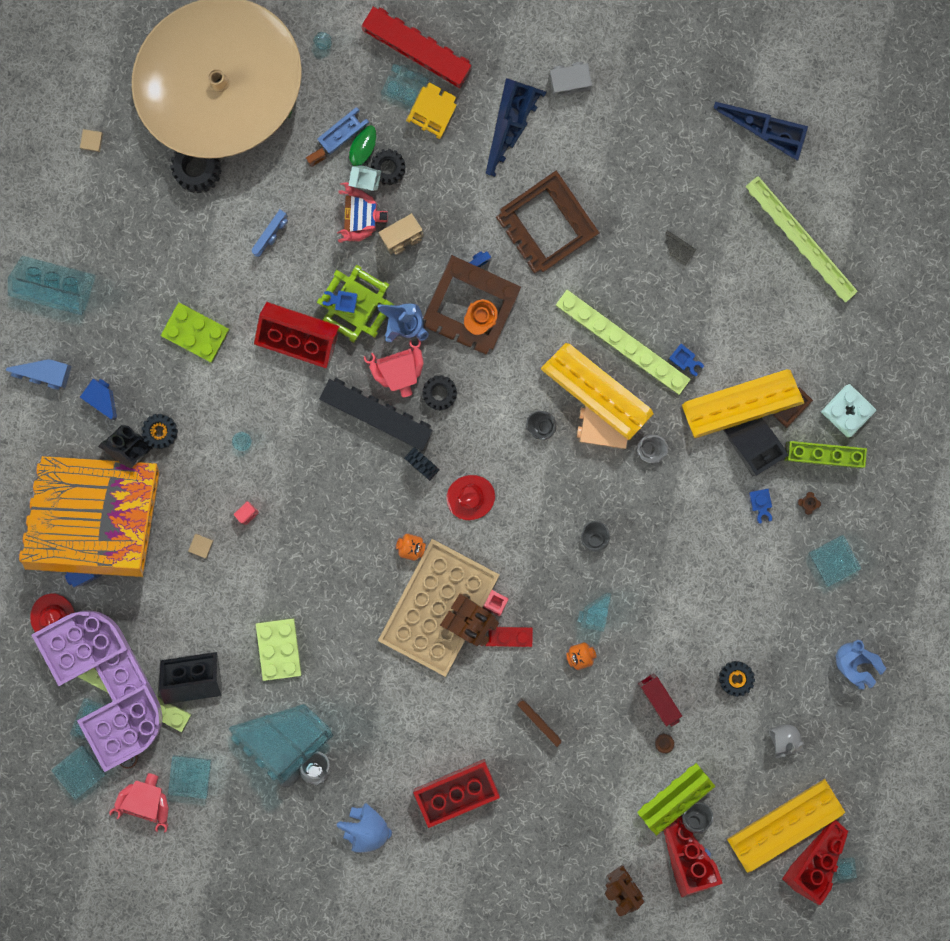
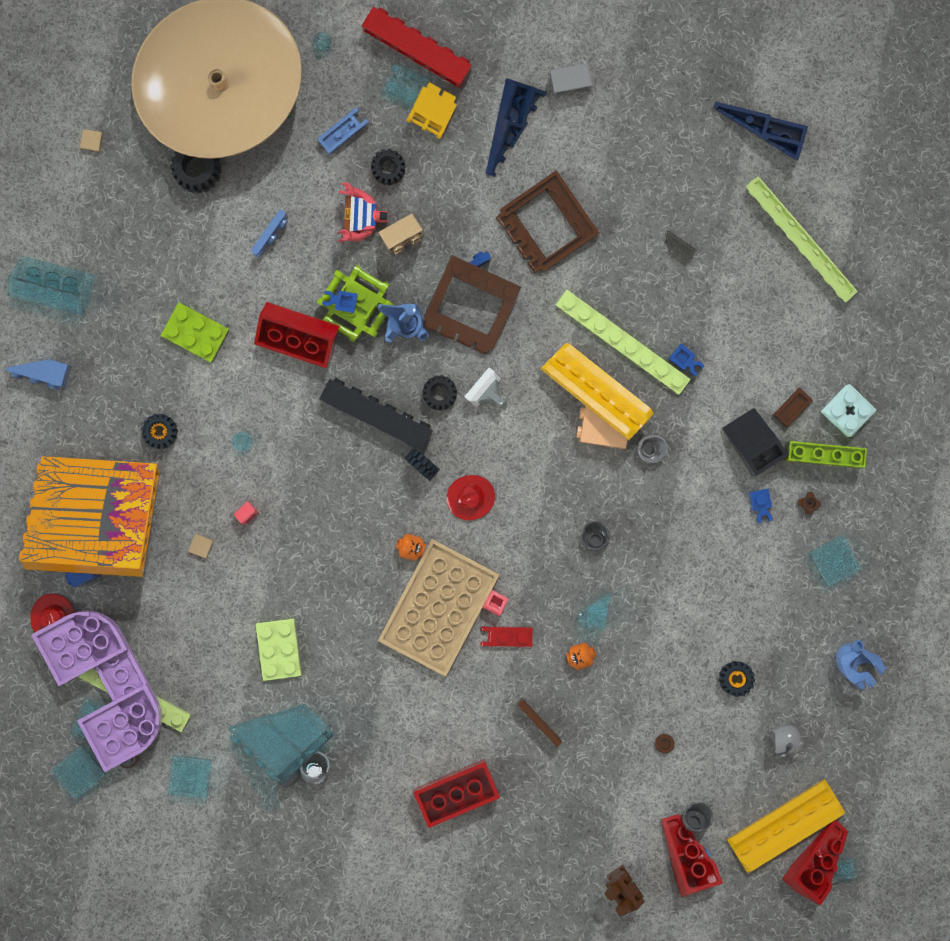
(100, 397): blue slope -> none
(125, 446): black slope -> none
(143, 801): coral torso -> none
(190, 678): black slope -> none
(316, 157): dark orange tile -> none
(362, 146): green arm -> none
(364, 177): light aqua brick -> none
(368, 833): medium blue piece -> none
(398, 369): coral torso -> none
(477, 621): reddish brown hips -> none
(480, 317): orange hat -> none
(486, 391): none -> piece
(548, 425): dark grey hair -> none
(660, 700): dark red brick -> none
(676, 799): lime brick -> none
(742, 403): yellow plate -> none

